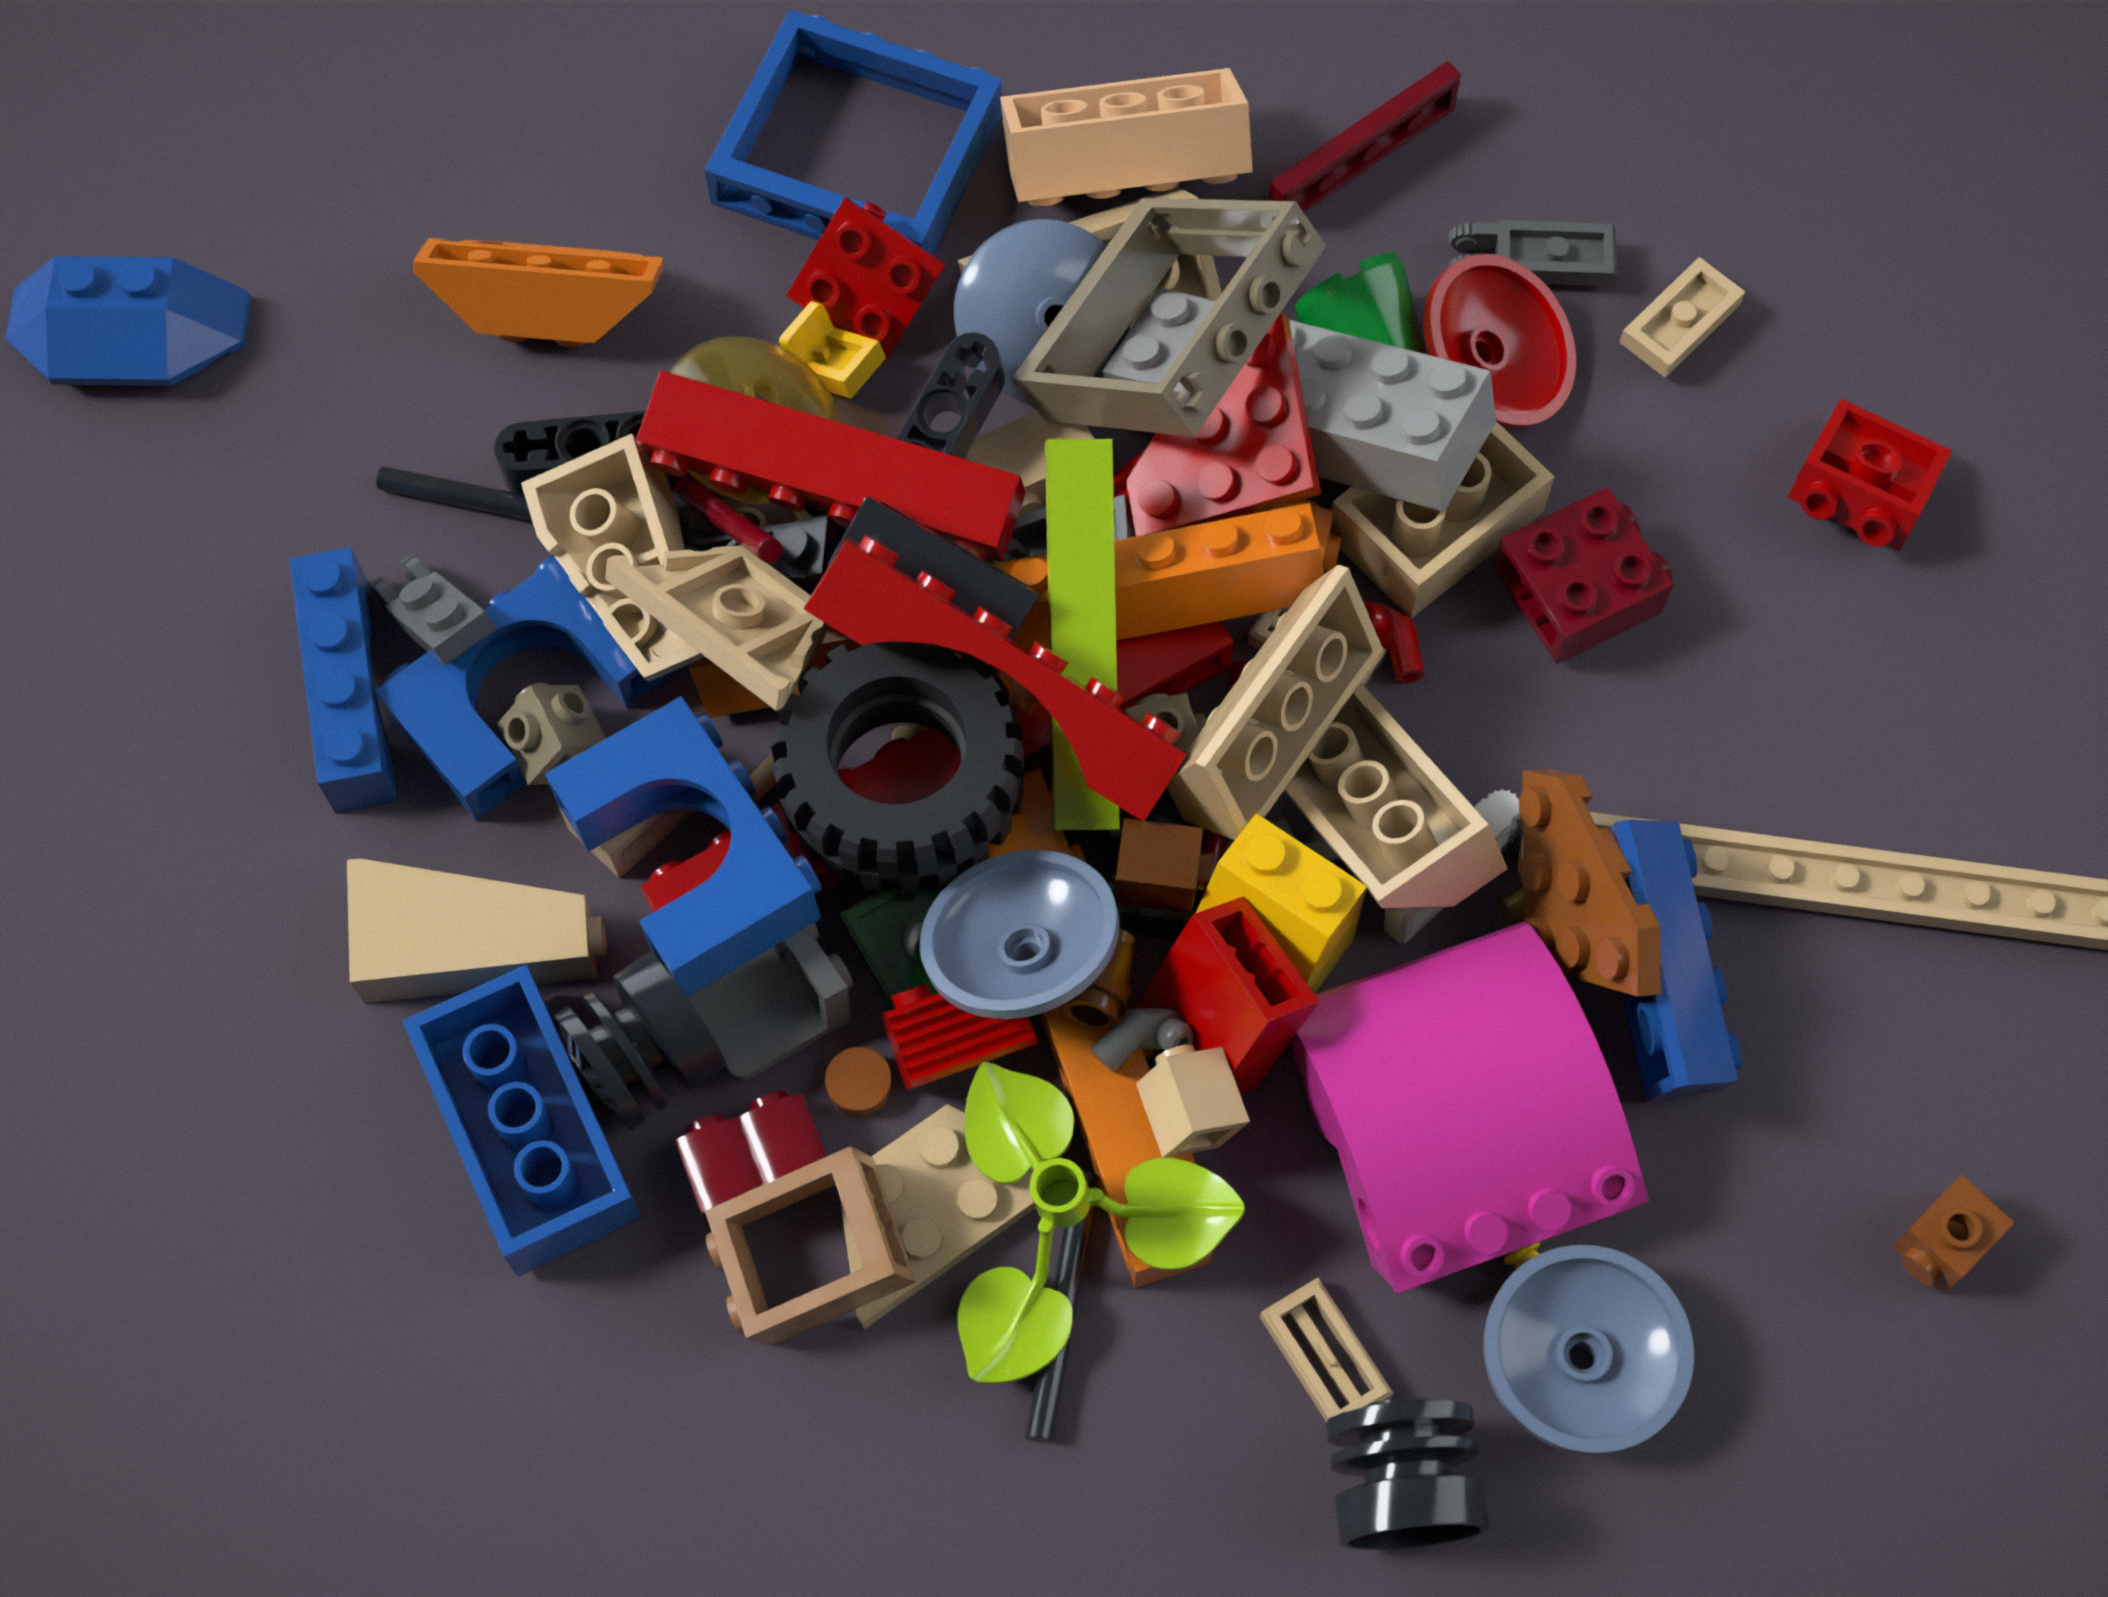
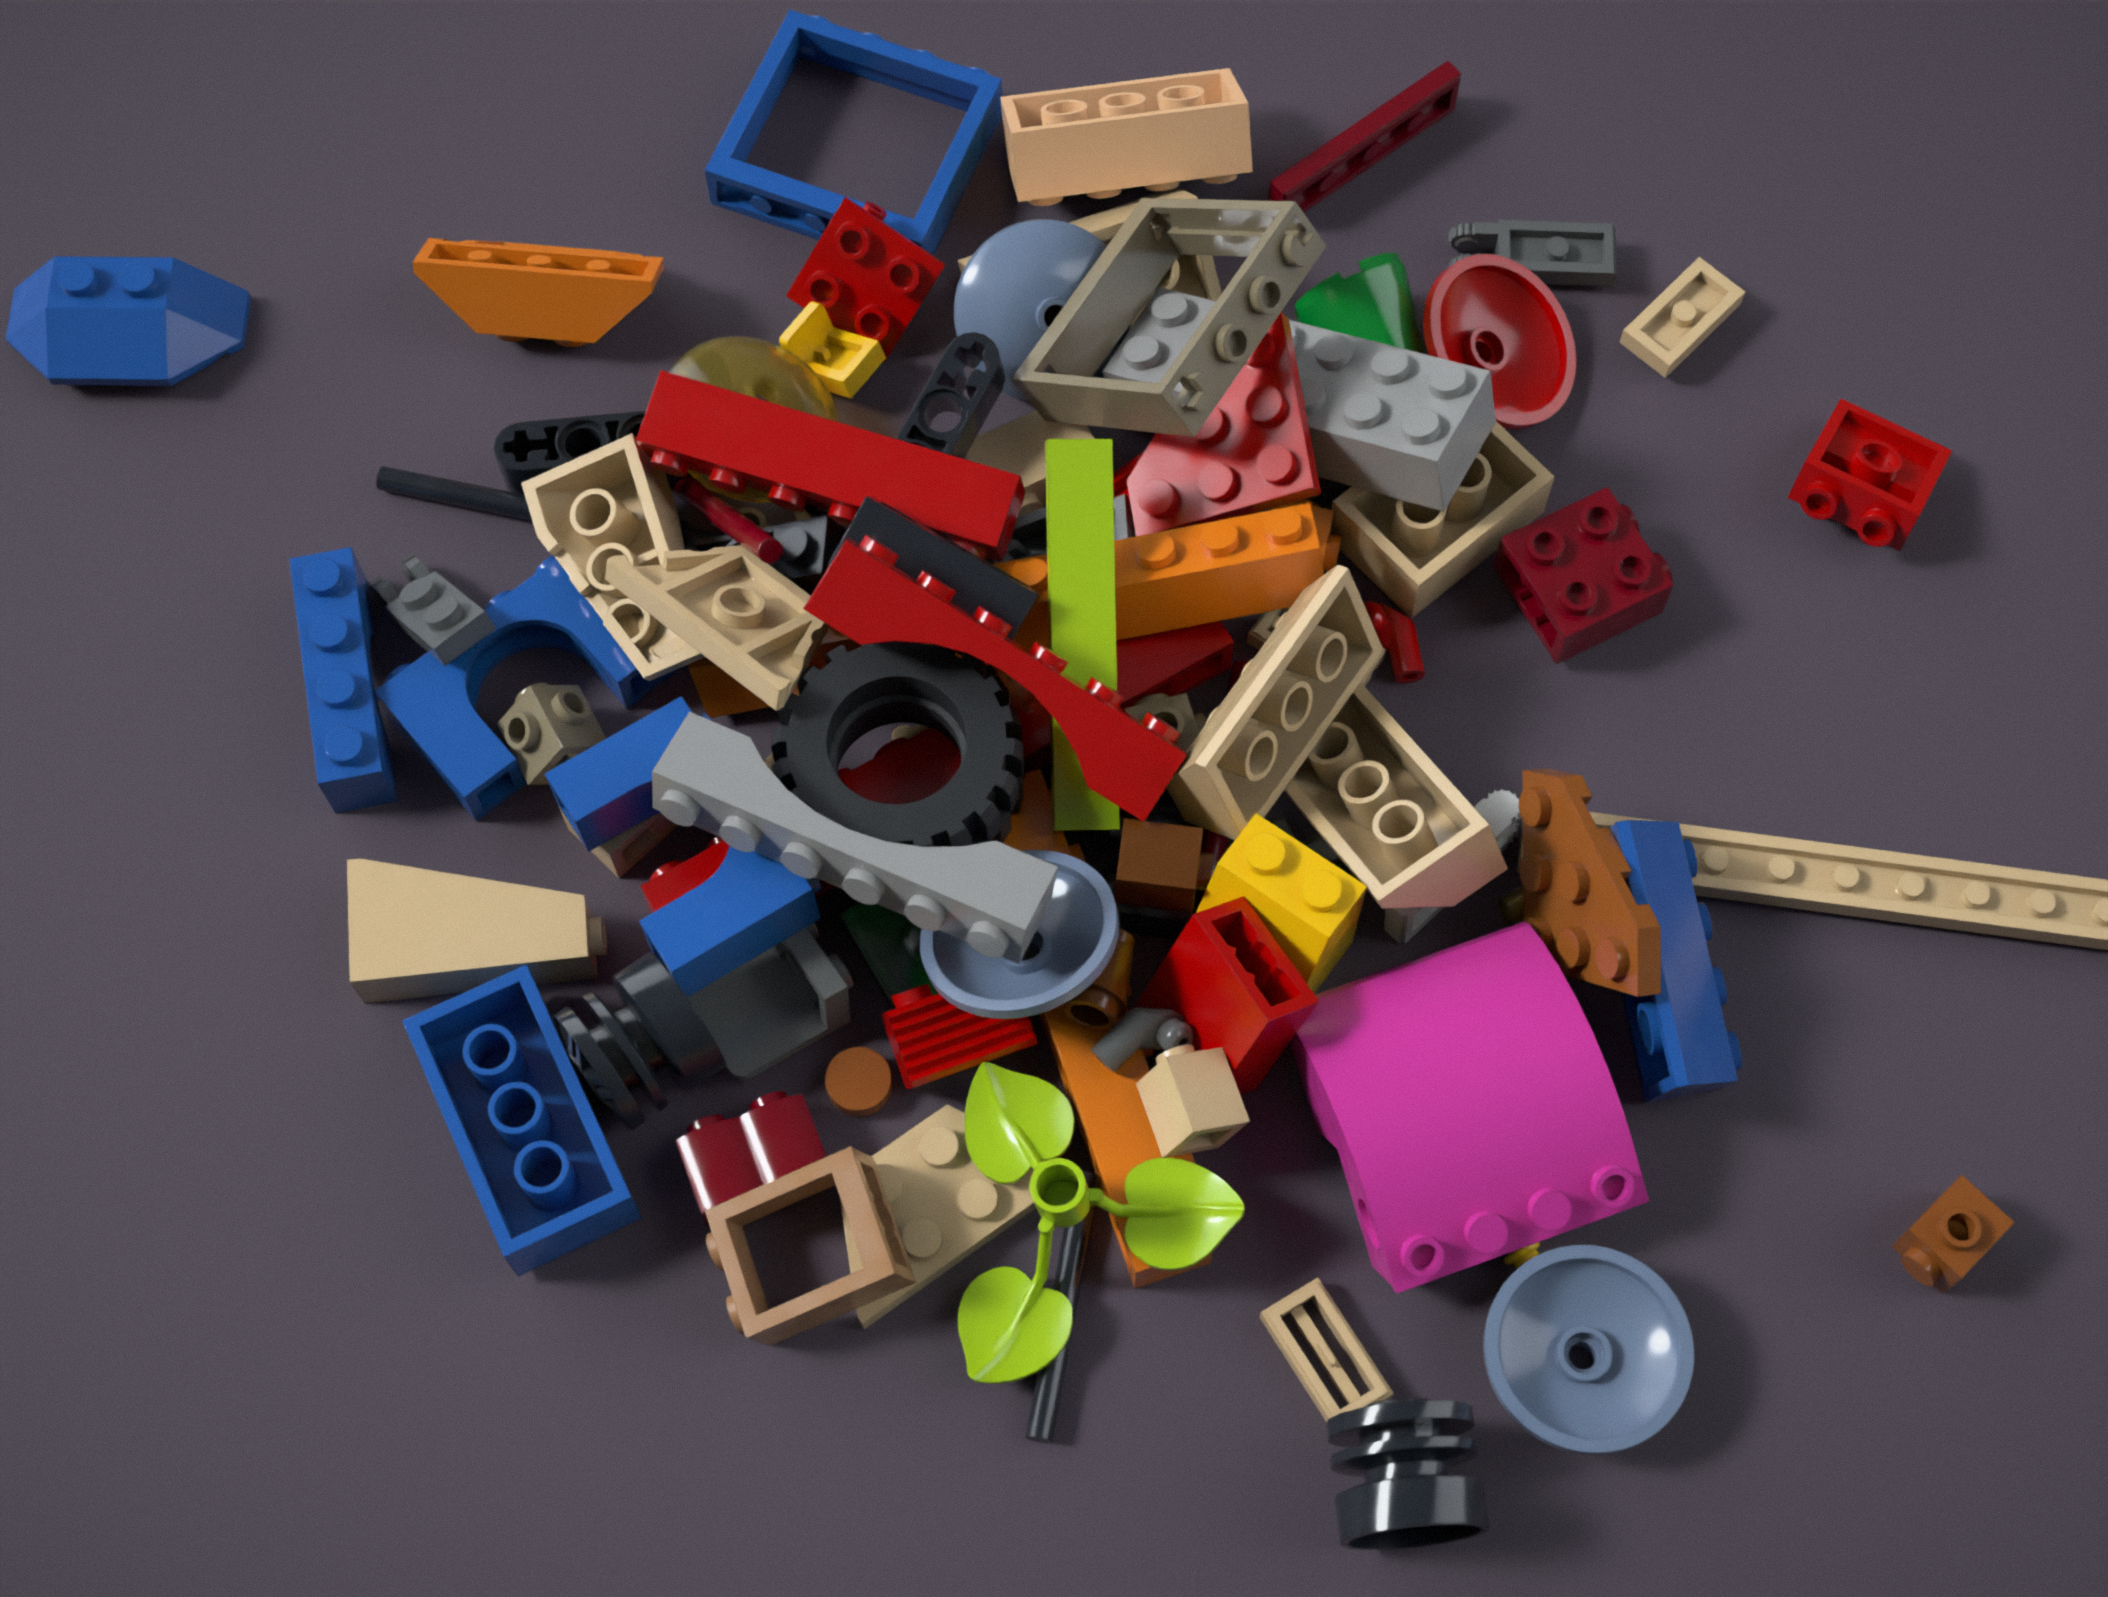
(971, 892): none -> light grey arch

